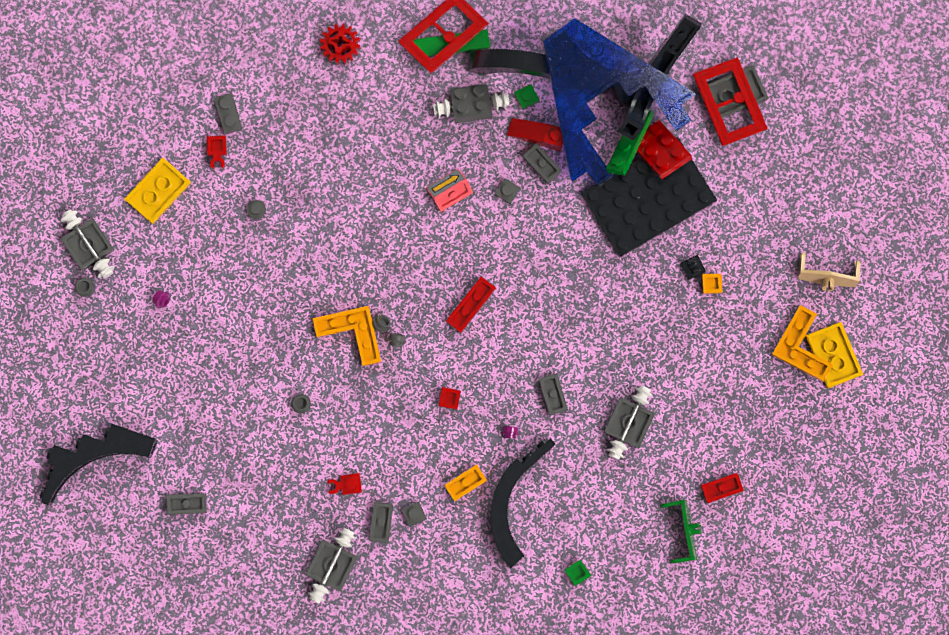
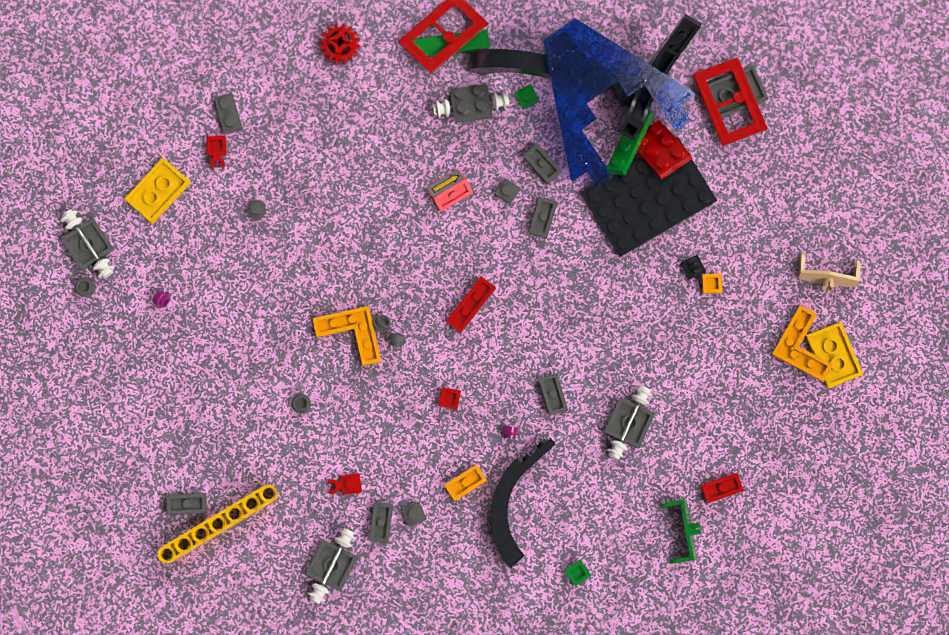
(89, 449): black arch -> none
(208, 525): none -> yellow beam
(536, 132): red slope -> none
(543, 217): none -> dark grey plate

